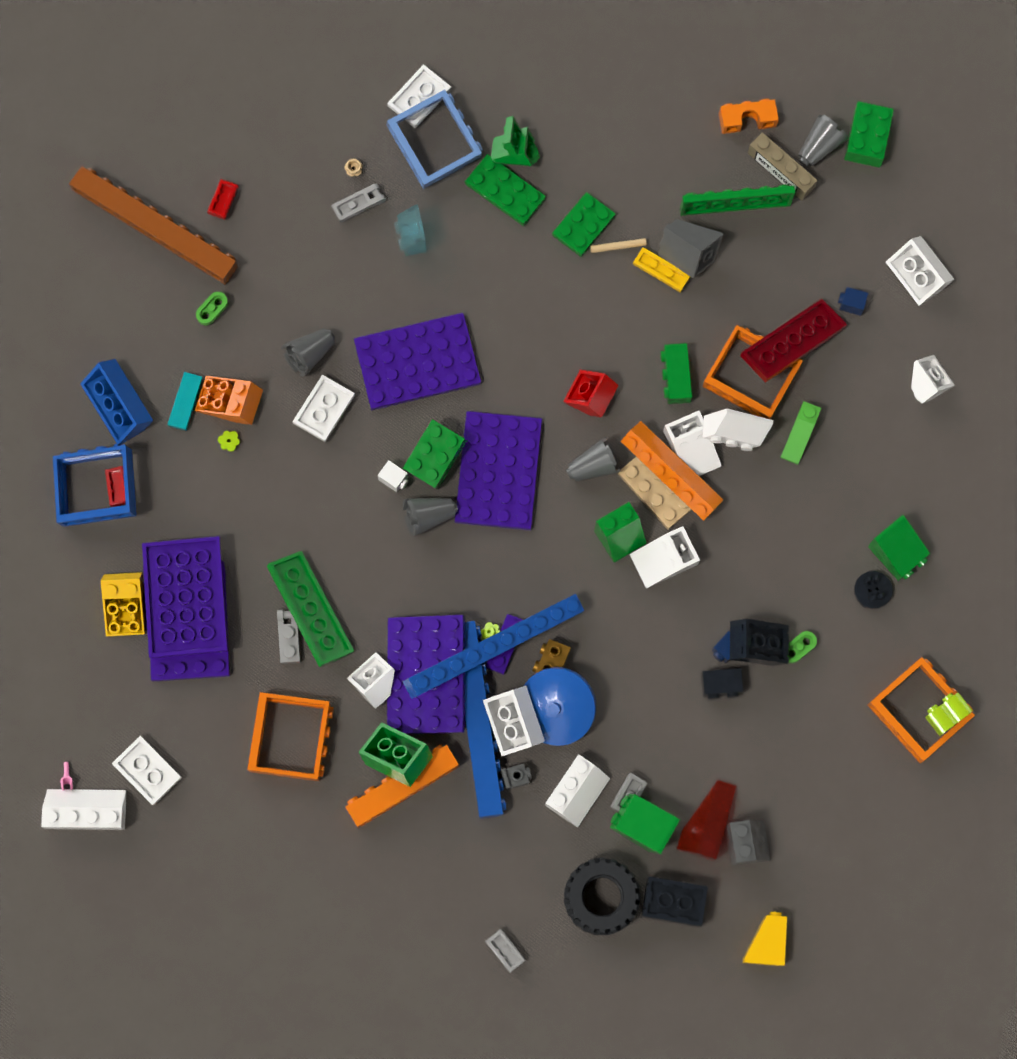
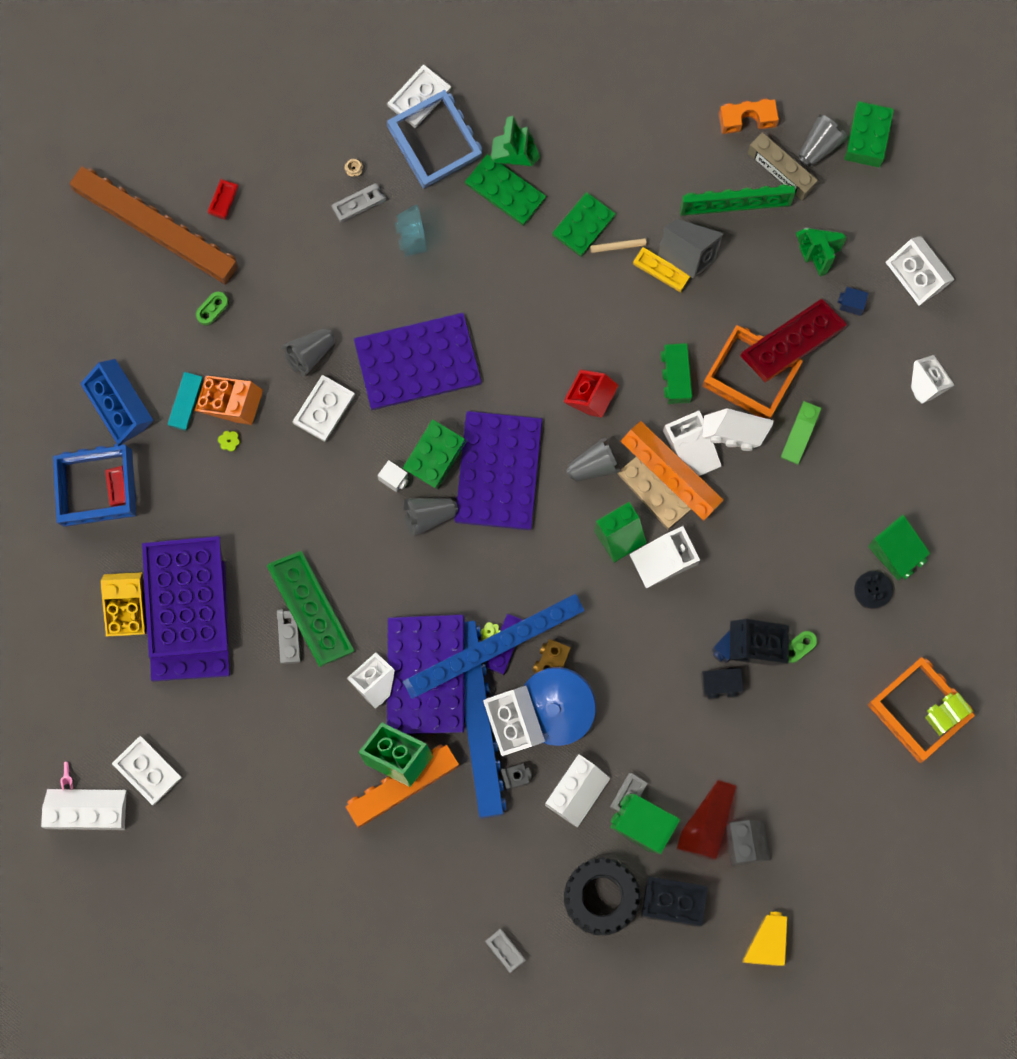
(258, 732): orange window -> none
(820, 247): none -> green piece

